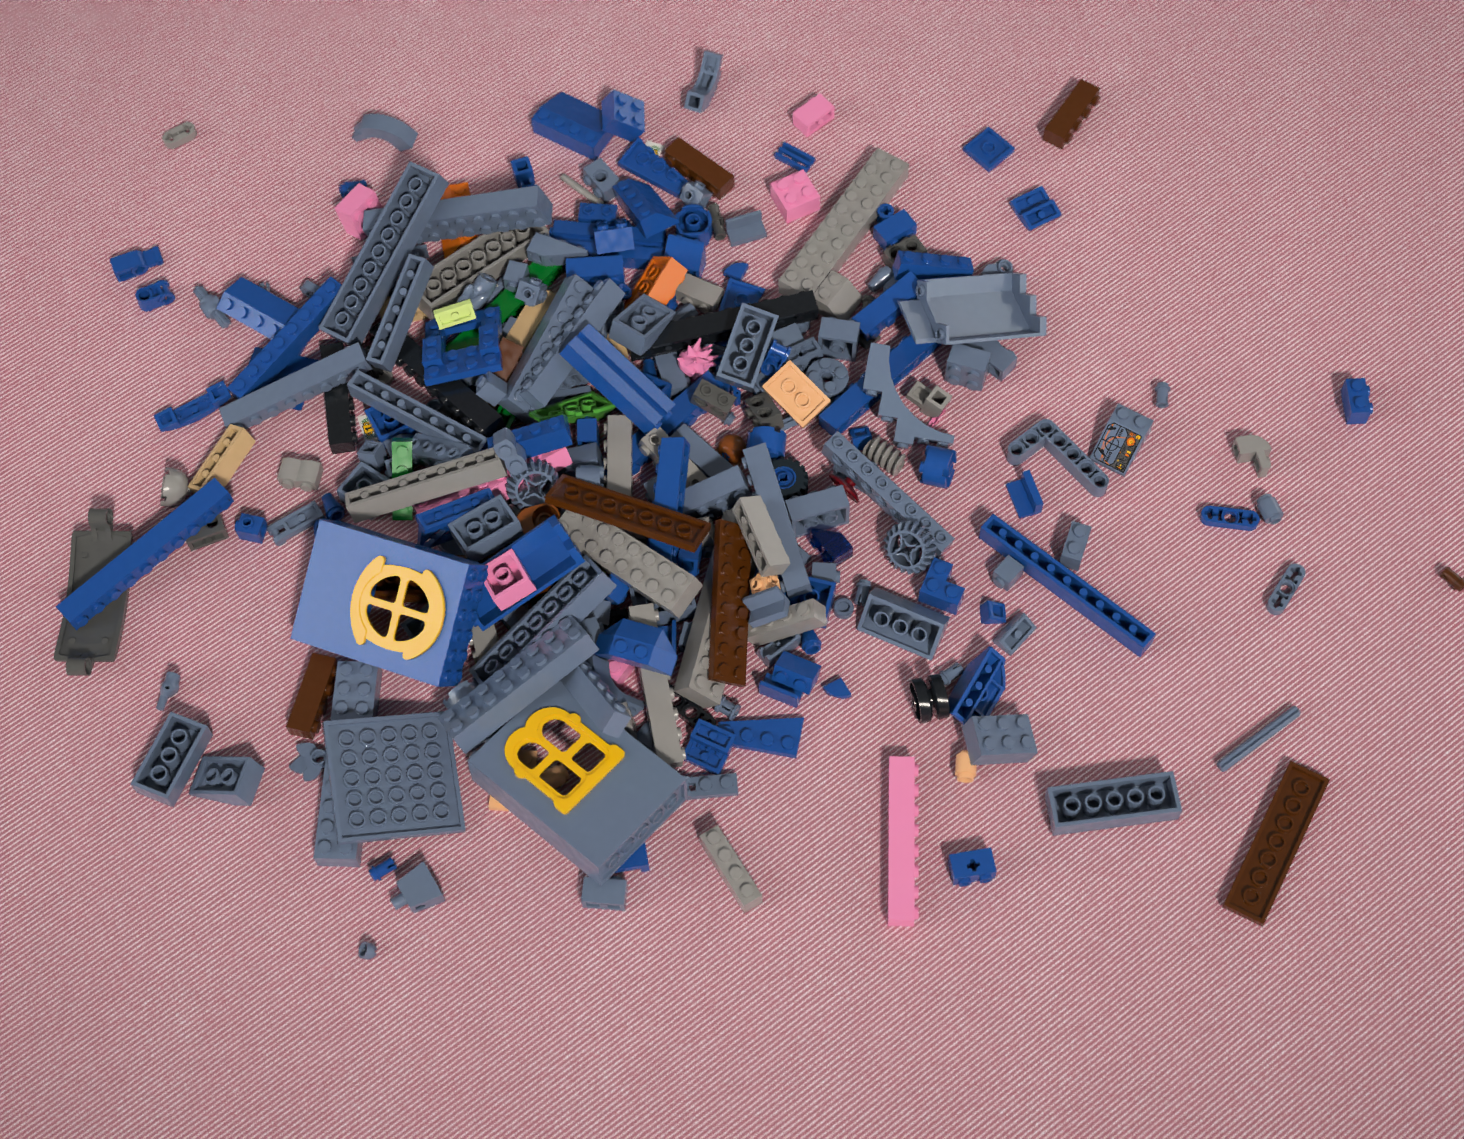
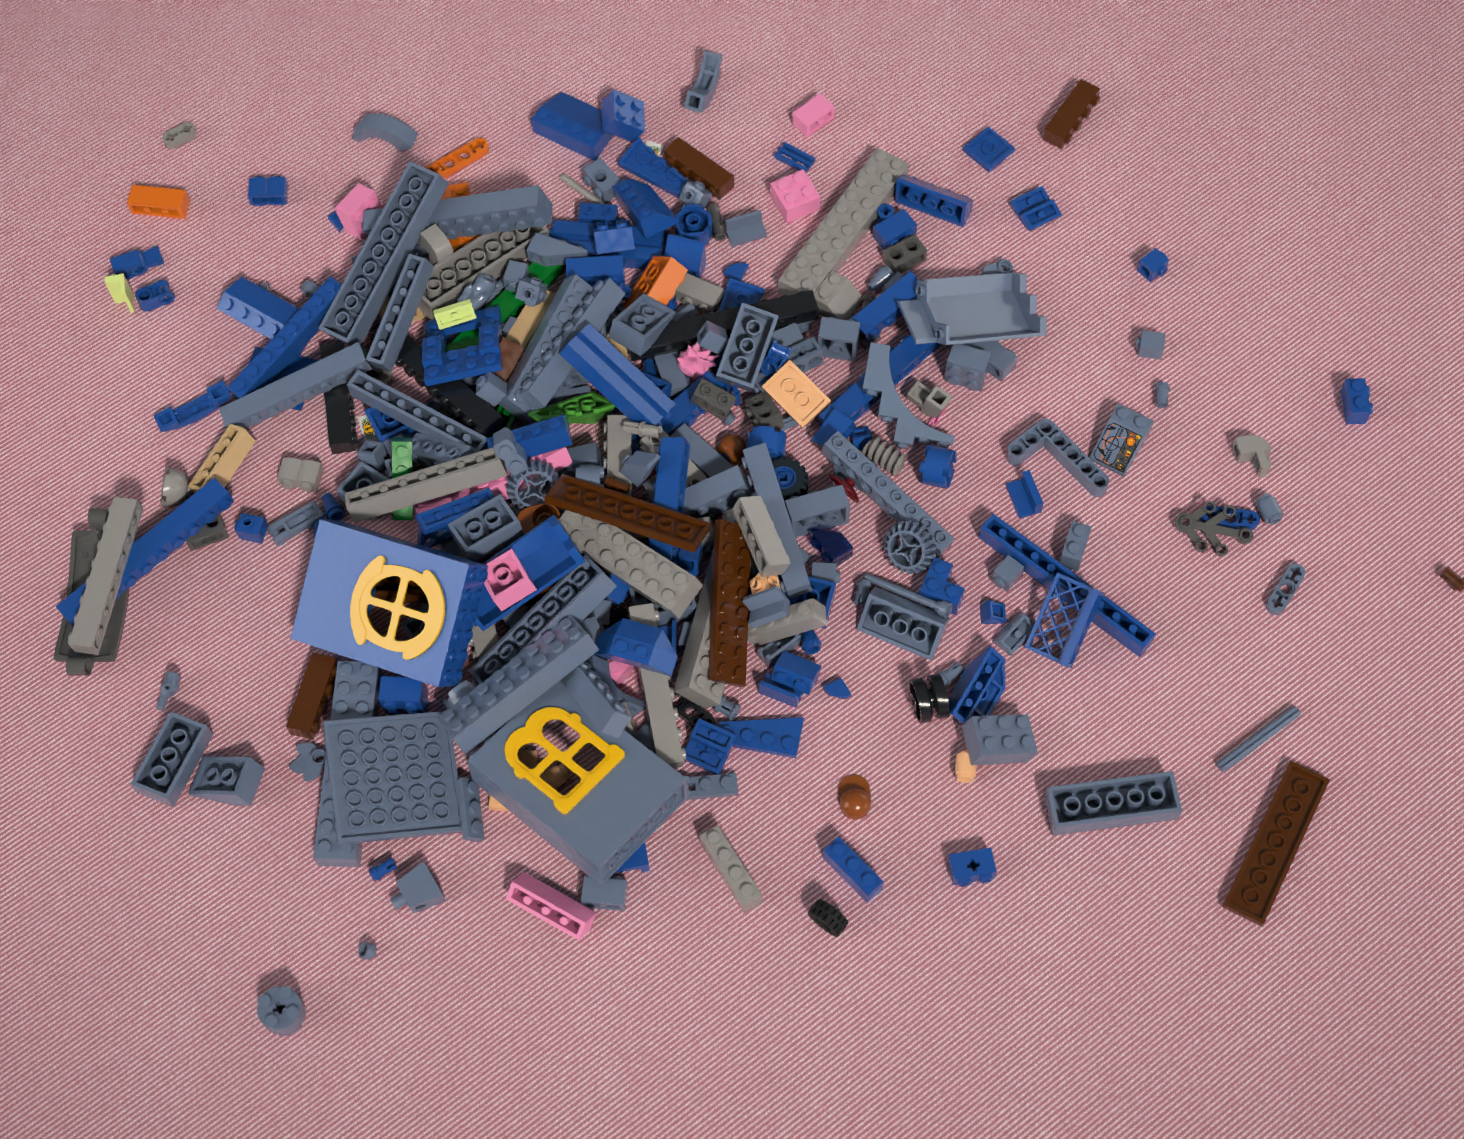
(105, 576): none -> light grey brick
(120, 290): none -> yellowish green panel
(158, 201): none -> orange brick
(208, 305): sand blue axle -> none
(268, 191): none -> blue brick
(269, 1008): none -> sand blue brick
(334, 219): none -> blue tile
(346, 187): blue cone -> none
(403, 695): none -> blue brick
(436, 244): none -> light grey brick
(459, 162): none -> orange beam
(470, 810): none -> sand blue plate
(523, 172): blue brick -> none
(551, 905): none -> bright pink brick
(588, 431): blue brick -> none
(617, 485): none -> reddish brown pin
(639, 466): none -> sand blue slope
(642, 429): none -> light grey axle
(712, 337): none -> sand blue brick
(828, 917): none -> black tyre
(829, 370): sand blue wheel -> none
(834, 423): none -> blue panel
(843, 608): sand blue tile -> none
(853, 869): none -> blue brick
(854, 797): none -> dark orange cap
(901, 841): bright pink brick -> none
(931, 265): blue brick -> none
(933, 200): none -> blue slope
(942, 608): none -> sand blue piece
(1080, 627): none -> blue fence
(1150, 344): none -> sand blue brick
(1153, 265): none -> blue brick
(1211, 528): none -> dark grey plant

